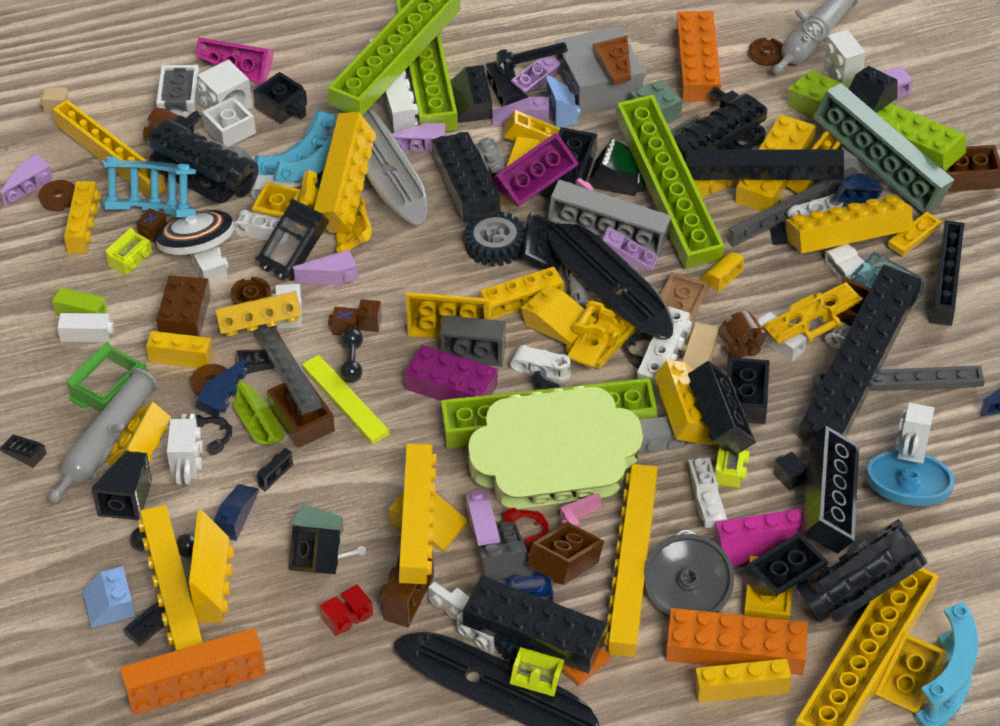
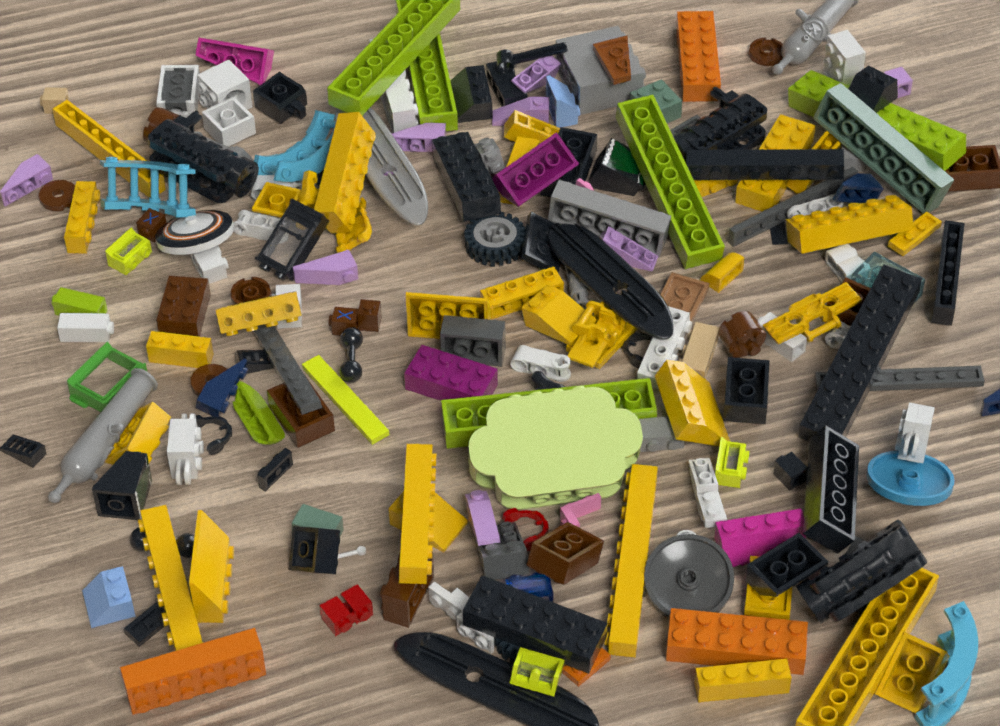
(235, 510): dark blue slope -> none
(721, 408): black brick -> none

